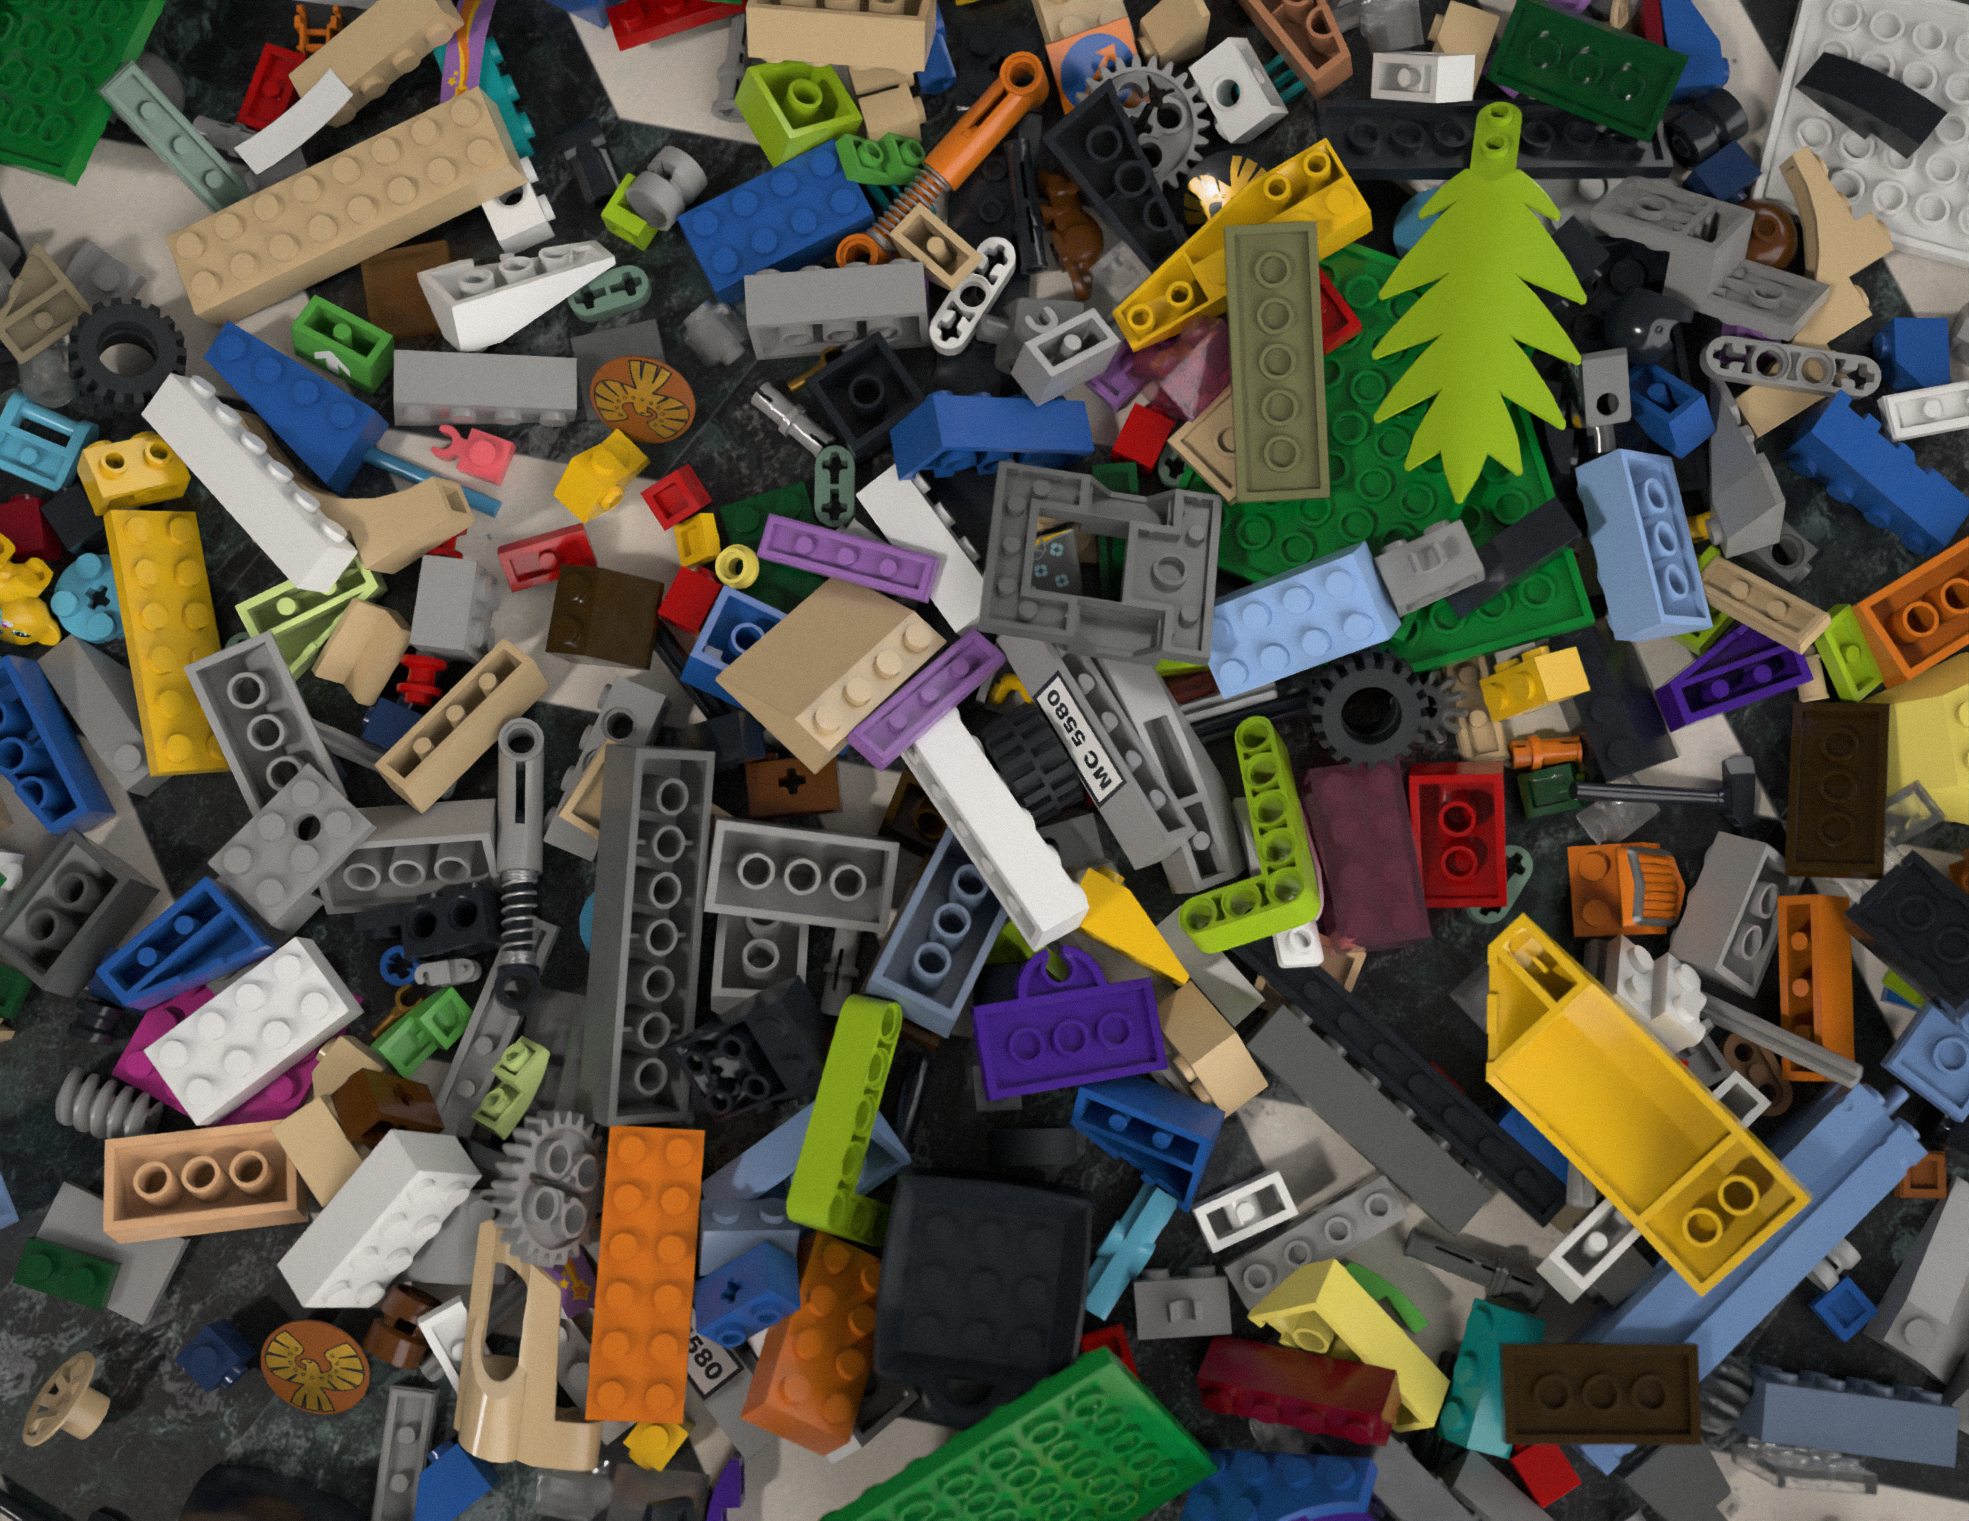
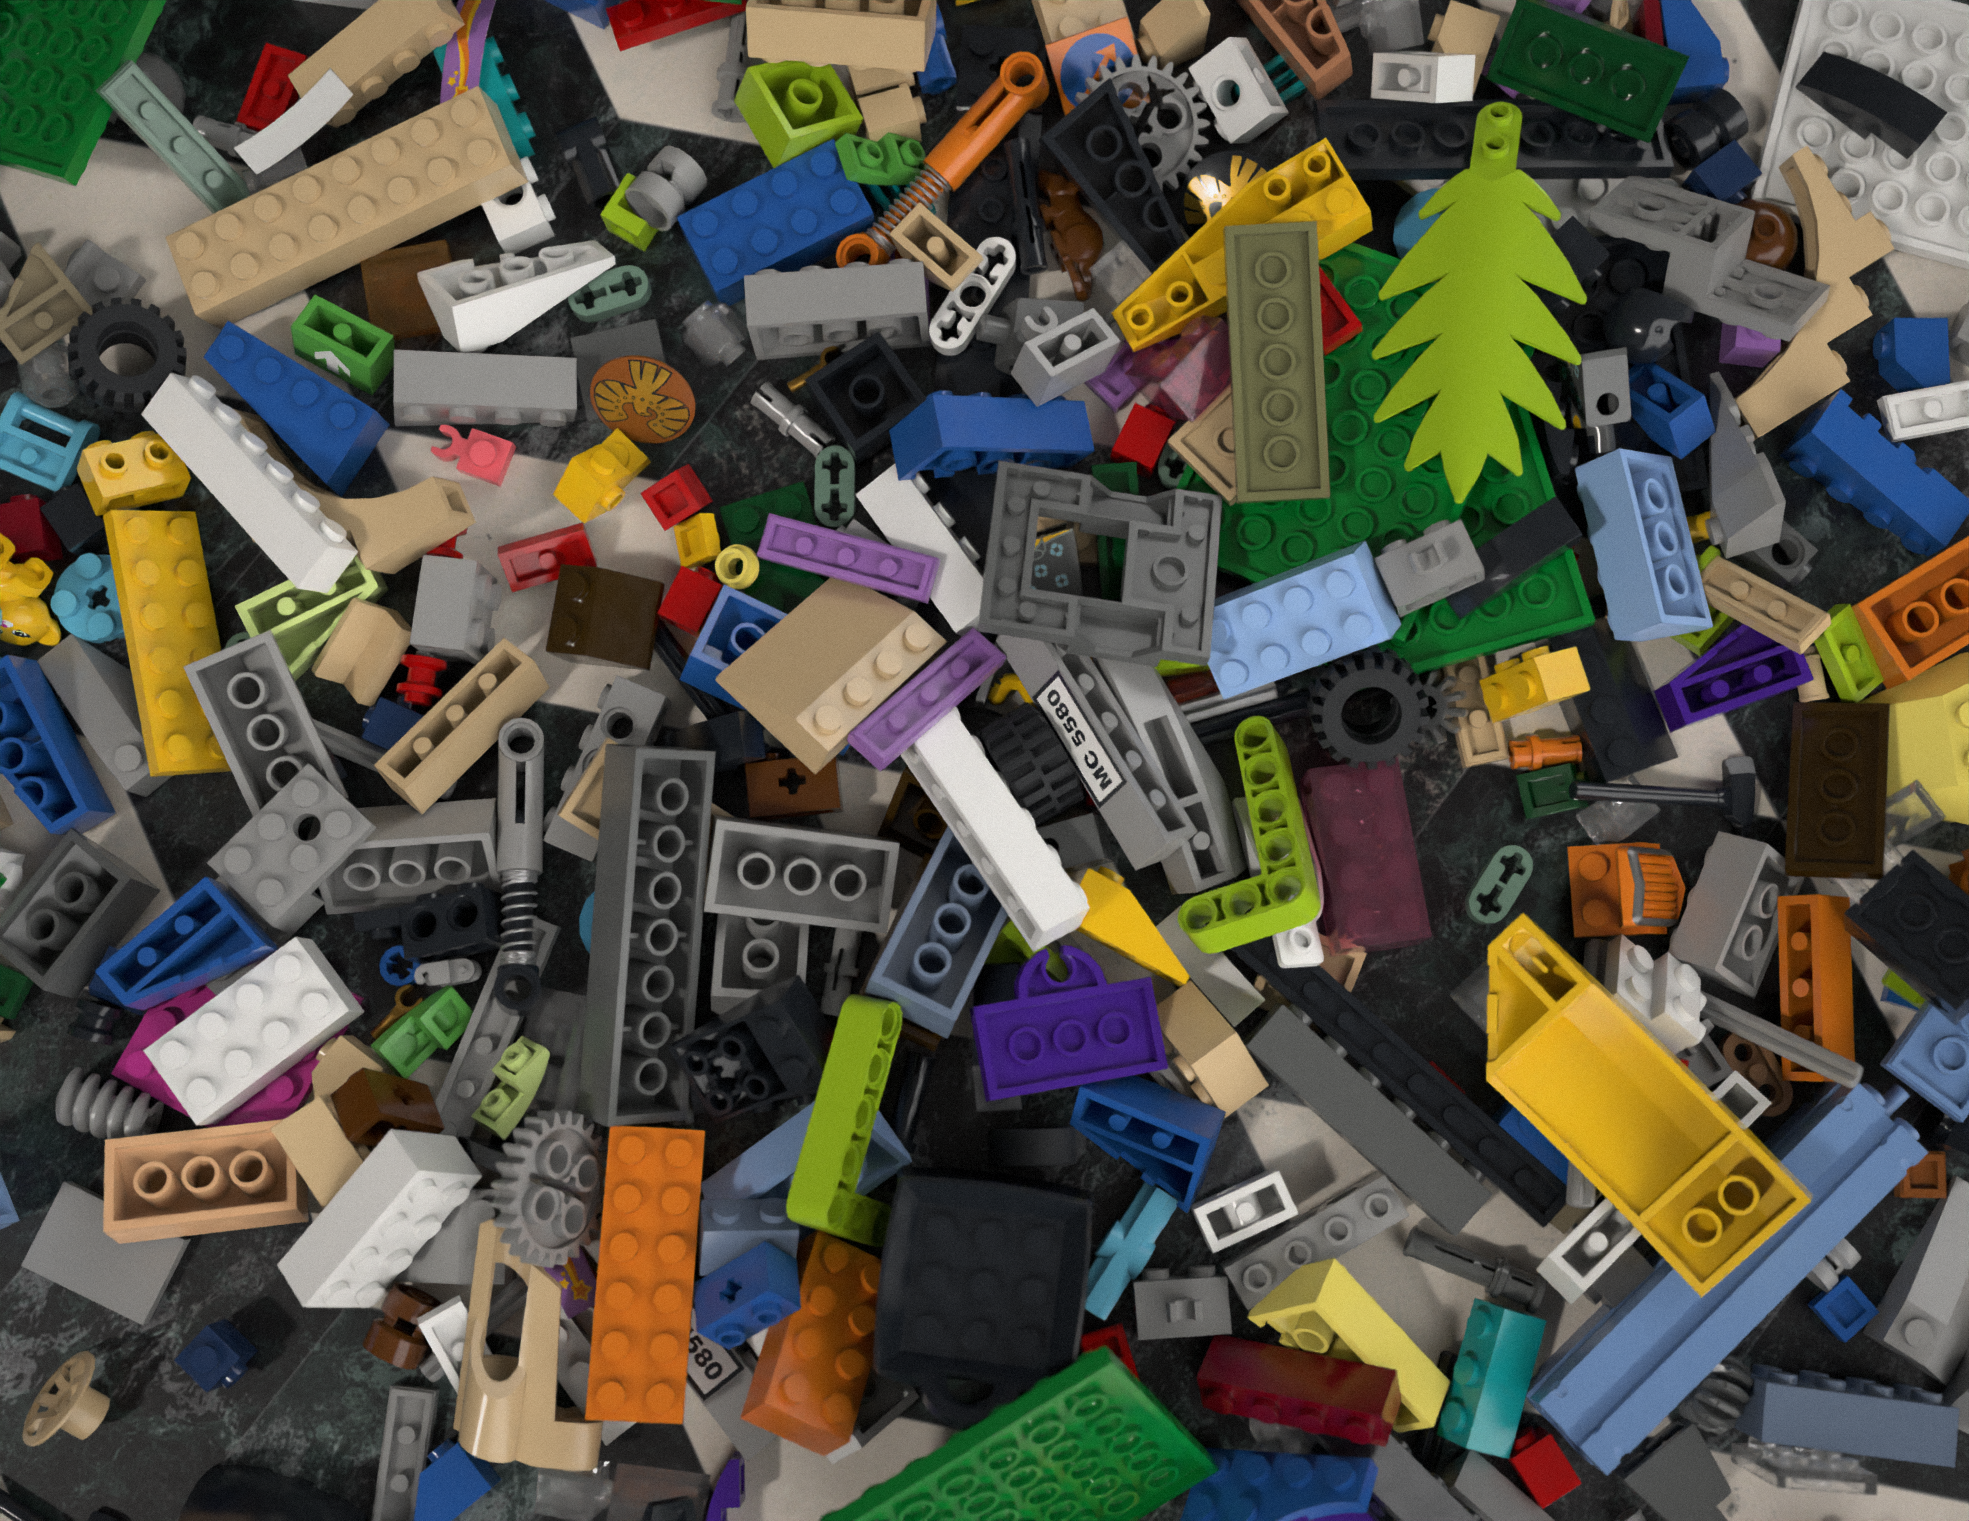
(67, 1273): dark green plate -> none
(301, 26): orange piece -> none
(315, 1366): shield -> none
(417, 474): dark azure bar -> none
(657, 1442): yellow brick -> none
(1380, 1288): bright green slope -> none
(1460, 832): red slope -> none
(1600, 1393): dark brown plate -> none
(1789, 372): light grey beam -> none

